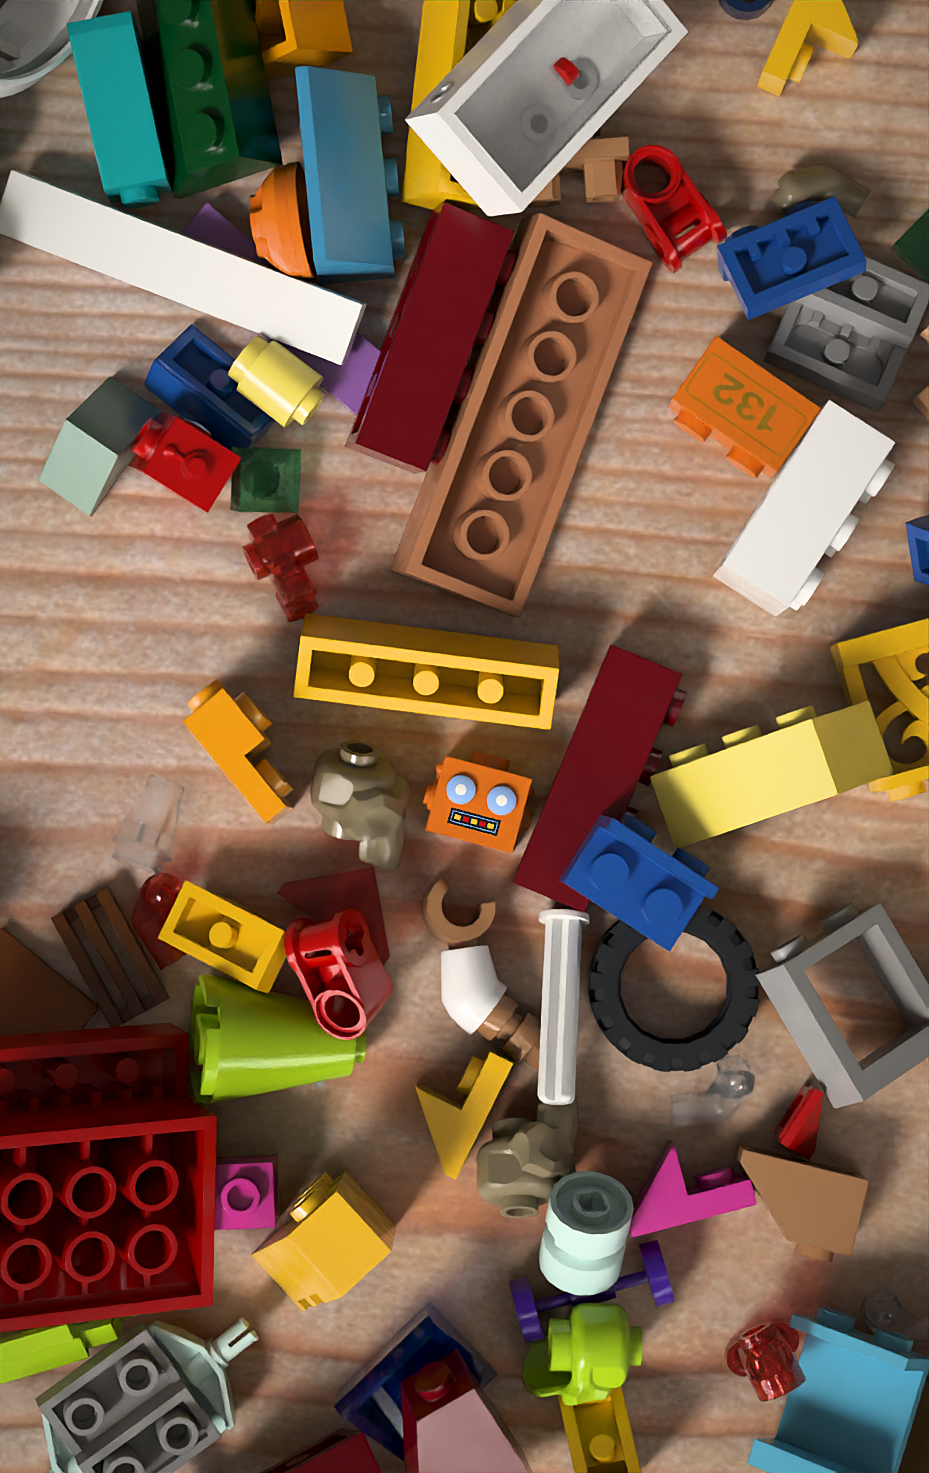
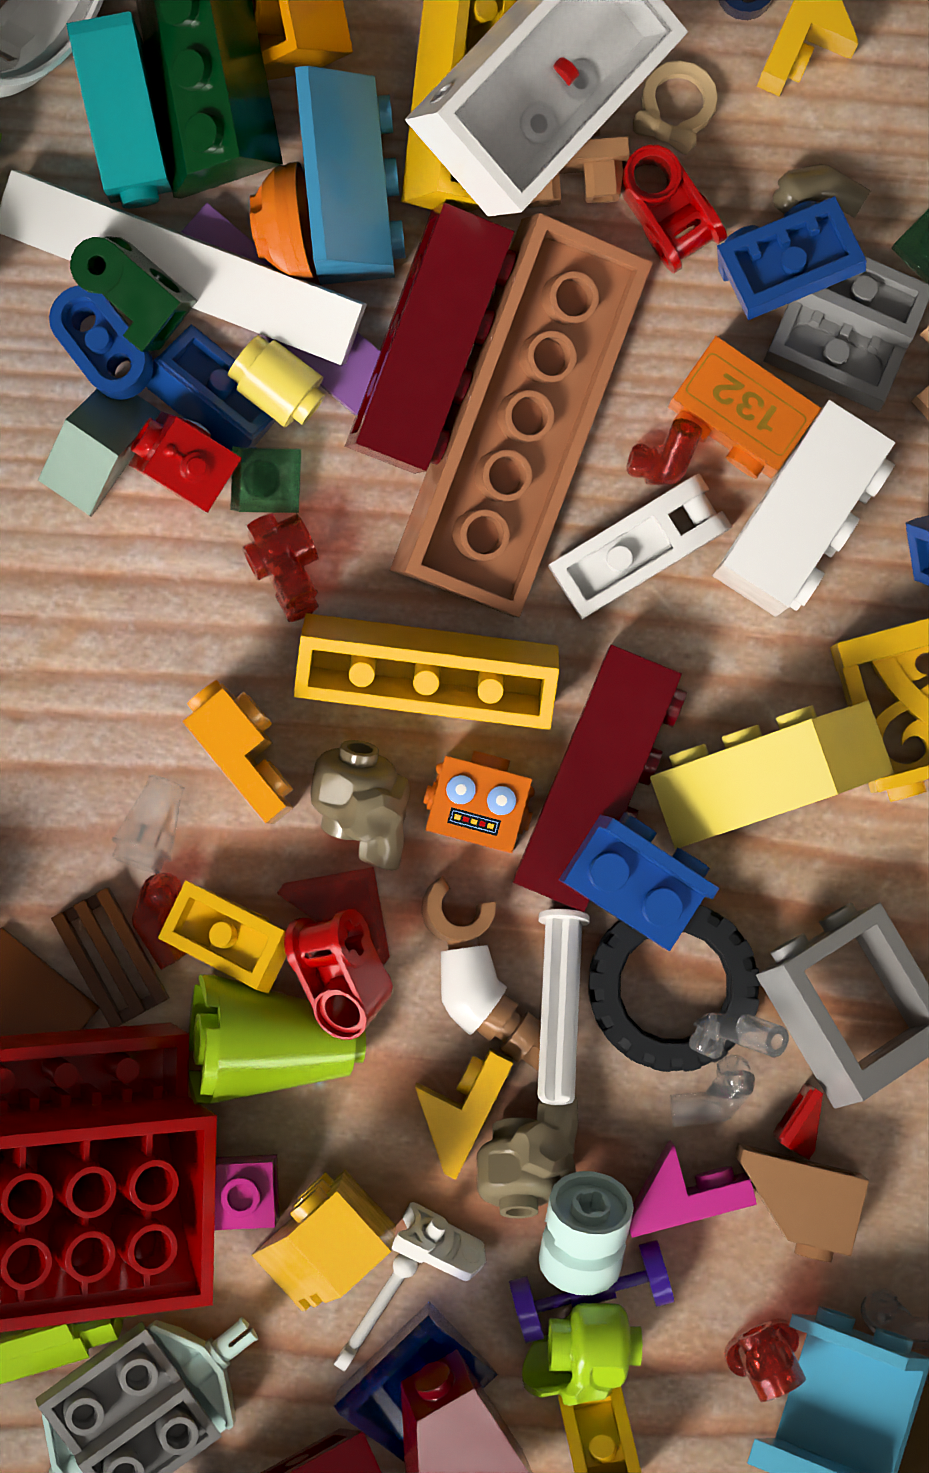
(101, 347): none -> blue plate
(134, 287): none -> dark green leg
(403, 1268): none -> white hinge
(438, 1243): none -> white piece
(637, 547): none -> white plate
(648, 121): none -> tan piece
(666, 461): none -> clear red arm
(742, 1029): none -> clear arm

